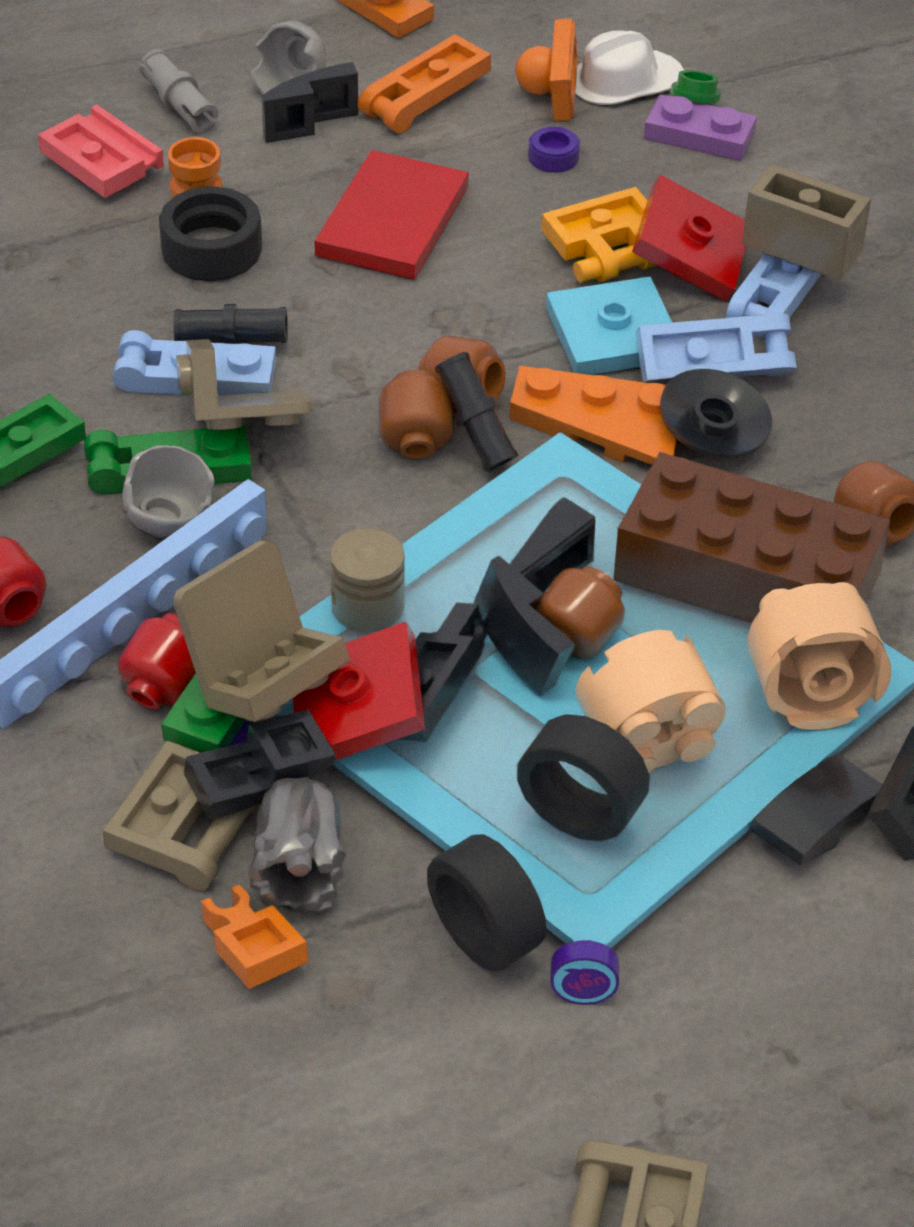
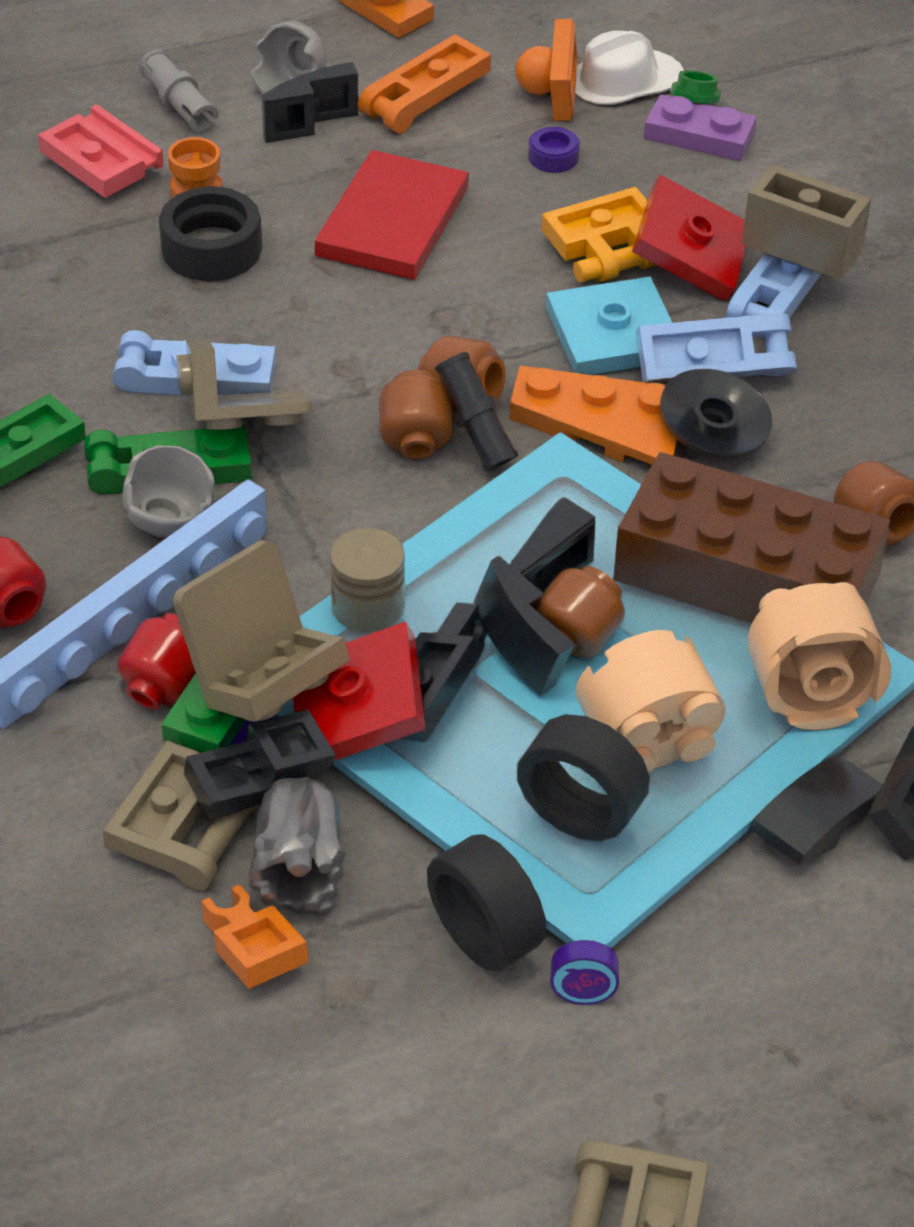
(231, 325): black pin -> none

